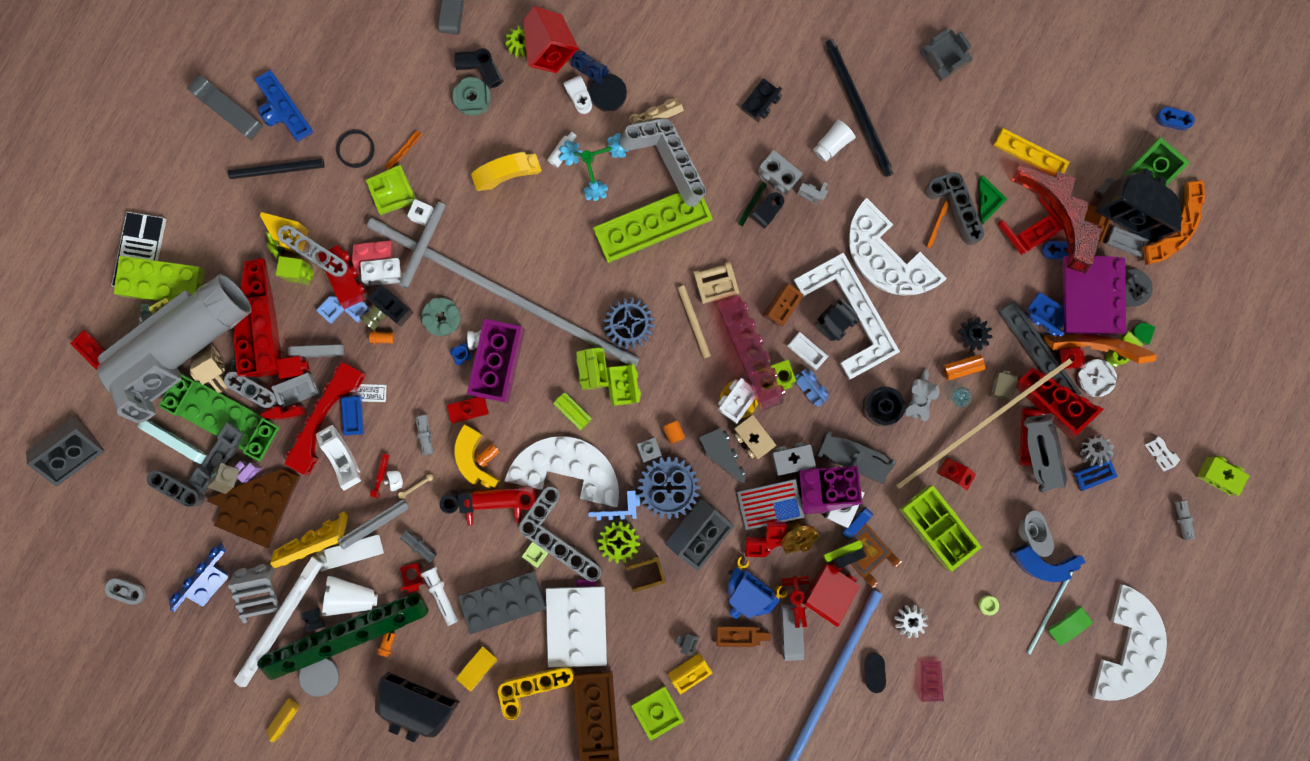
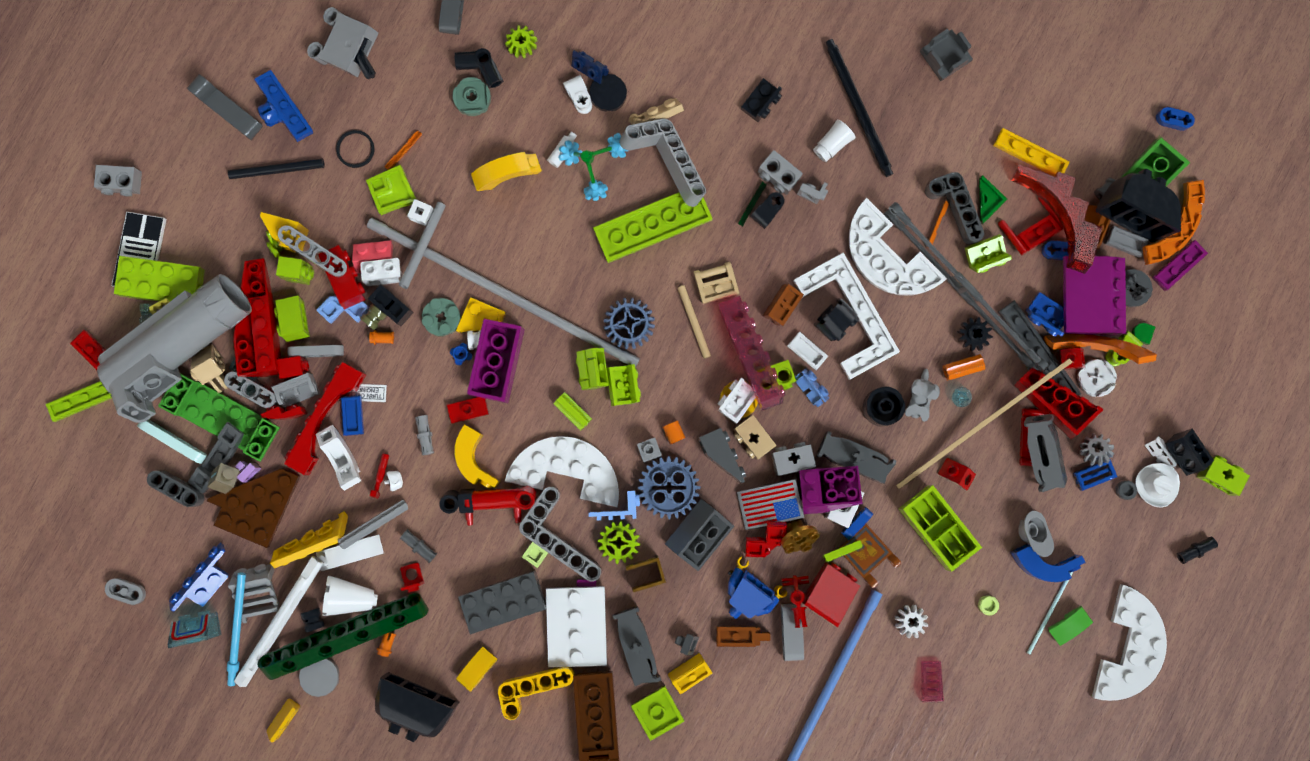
(64, 452): dark grey slope -> none
(77, 401): none -> lime tile
(118, 178): none -> light grey brick
(194, 629): none -> clear light blue slope
(233, 663): none -> medium azure bar
(291, 318): none -> lime brick
(346, 45): none -> light grey piece
(402, 495): tan hinge -> none
(436, 588): white pin -> none
(475, 314): none -> yellow wing
(487, 455): orange pin -> none
(547, 40): red slope -> none
(636, 646): none -> dark grey piece
(849, 558): black beam -> none
(875, 672): black tile -> none
(963, 286): none -> dark grey bar
(987, 254): none -> lime bracket
(1003, 385): dark tan brick -> none
(1126, 490): none -> dark grey tile
(1158, 484): none -> white hat
(1179, 265): none -> magenta tile
(1185, 520): light grey pin -> none
(1189, 452): none -> black brick
(1197, 550): none -> black pin

